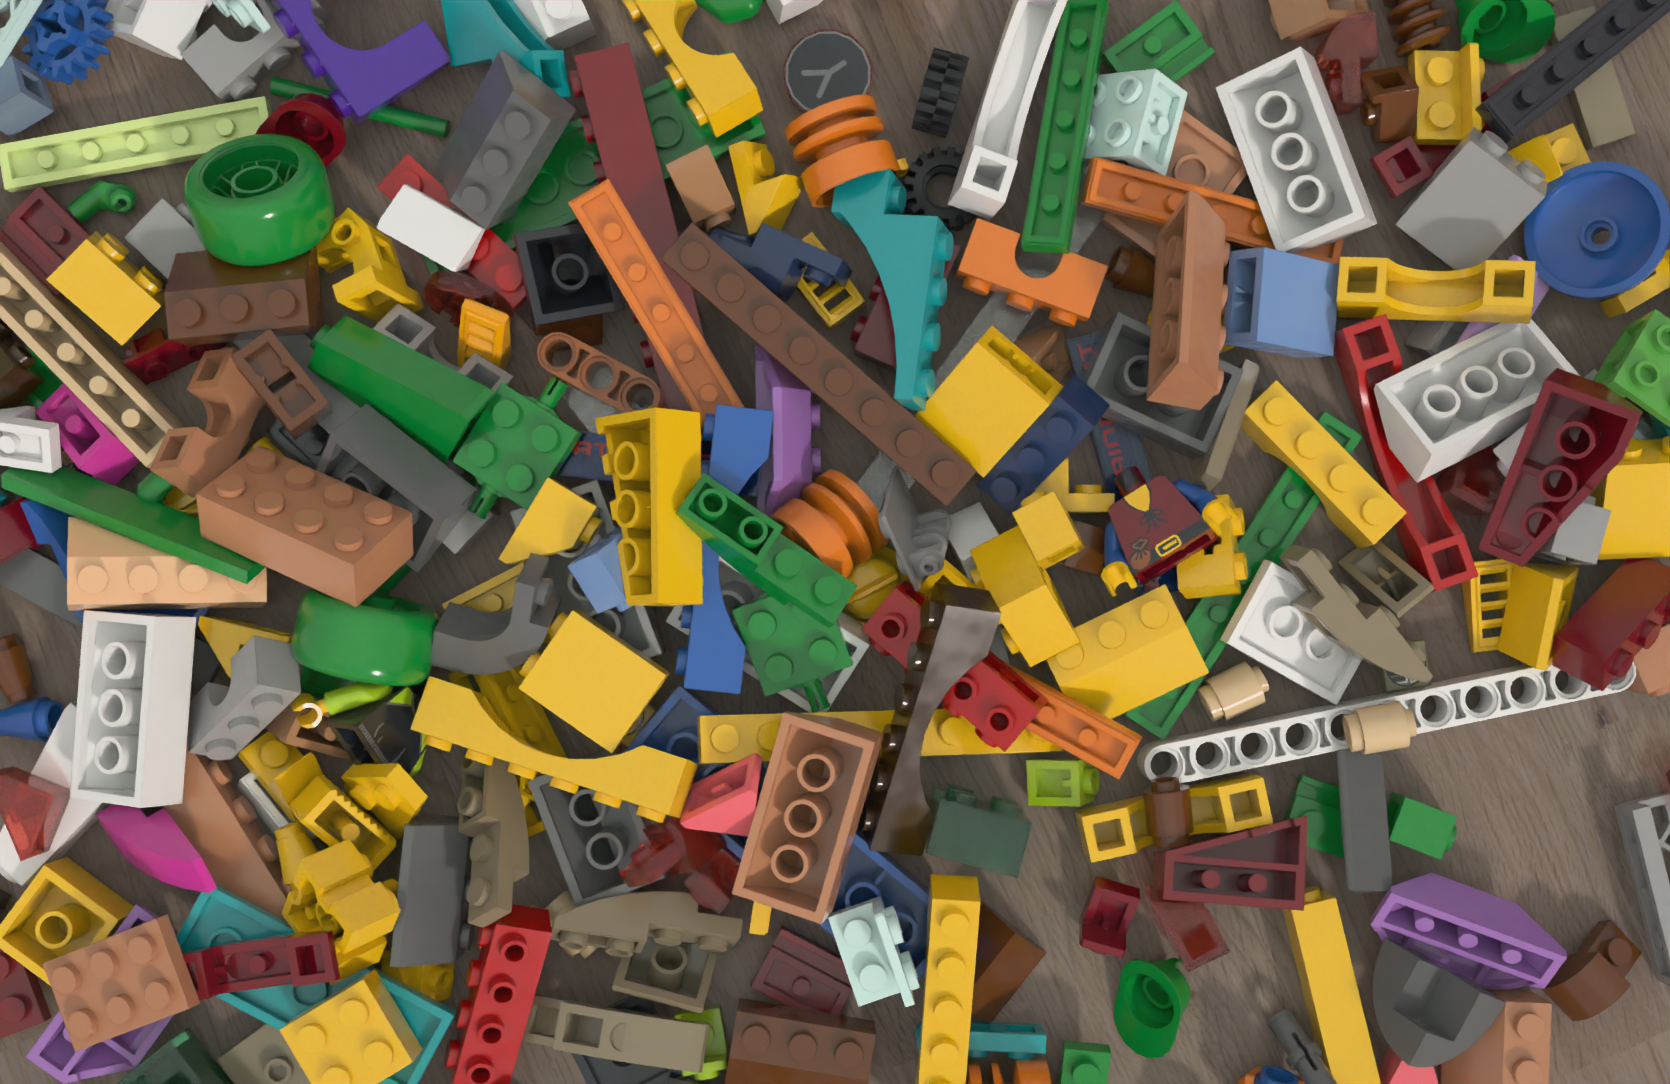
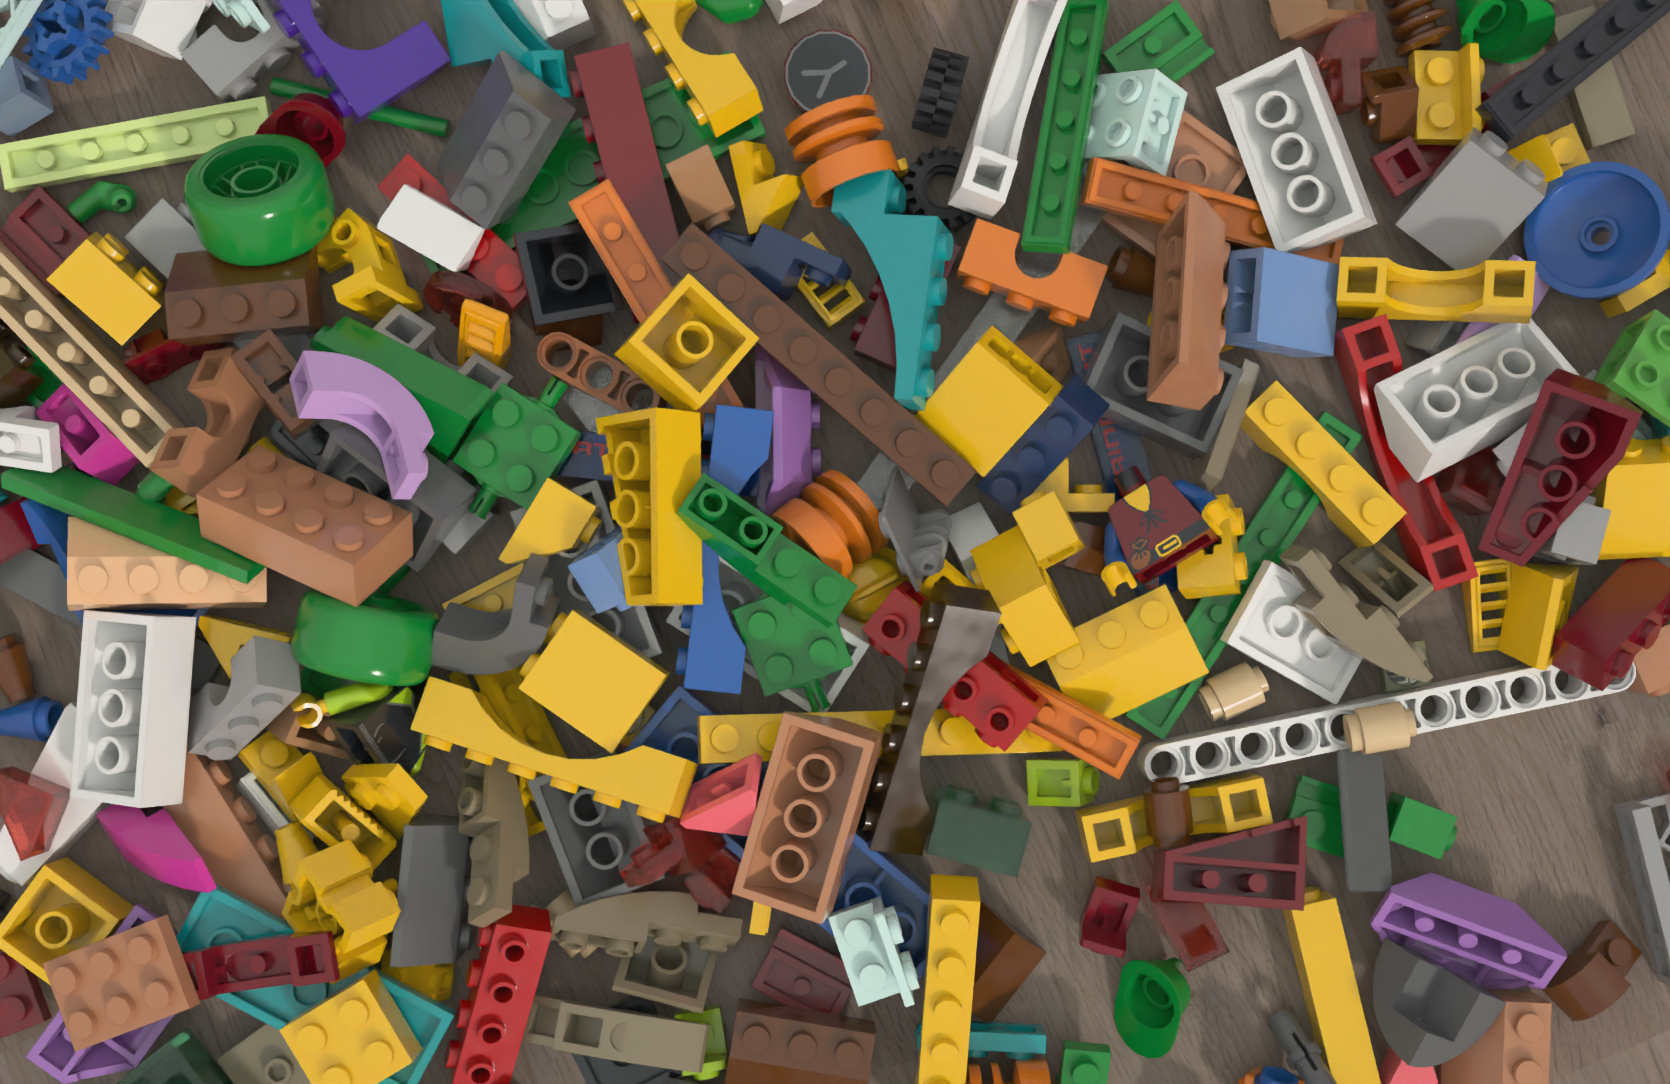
(372, 401): none -> lavender arch
(687, 345): none -> yellow brick

